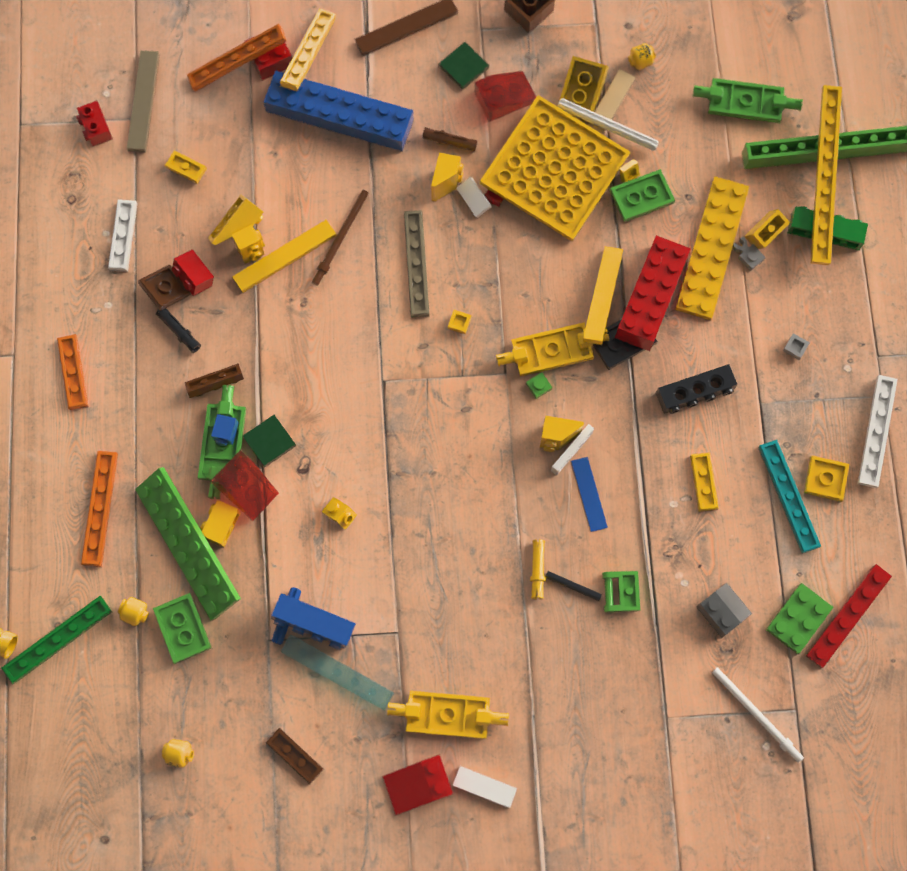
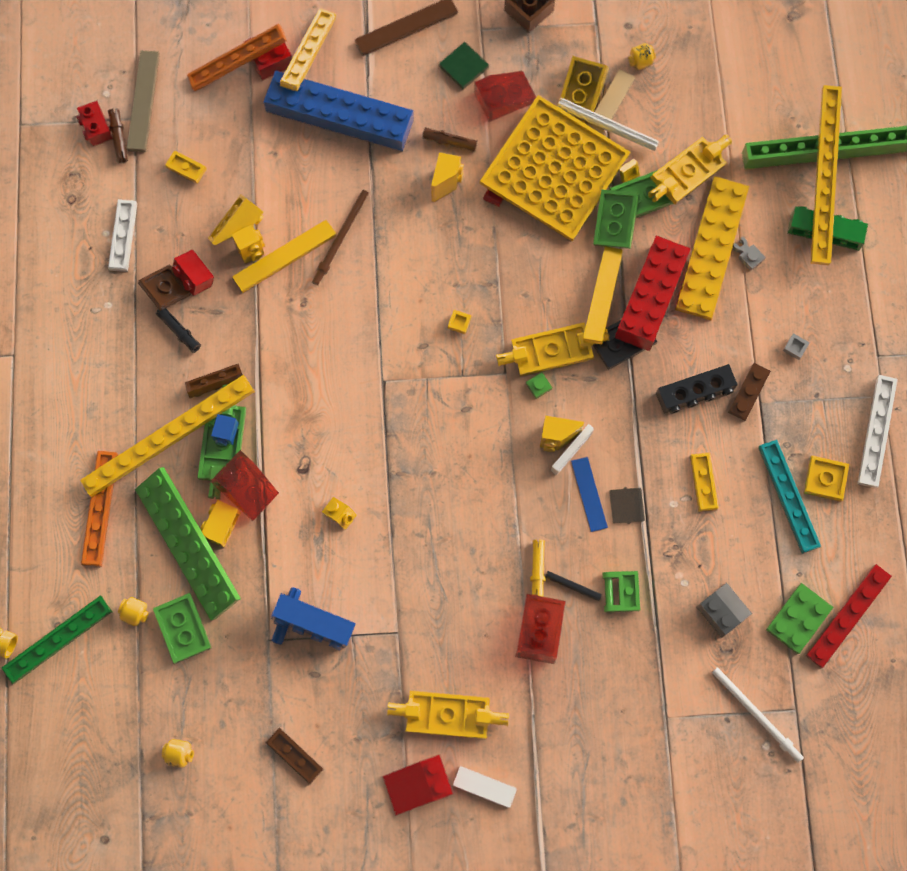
(72, 372): orange tile -> none
(117, 128): none -> reddish brown pin
(167, 436): none -> yellow plate
(269, 440): dark green tile -> none
(337, 672): clear light blue tile -> none
(416, 264): dark tan tile -> none
(474, 197): white tile -> none
(540, 629): none -> clear red slope
(616, 219): none -> bright green plate
(627, 505): none -> clear smoke piece
(689, 169): none -> yellow plate
(746, 100): bright green plate -> none
(749, 391): none -> reddish brown plate
(767, 229): yellow brick -> none

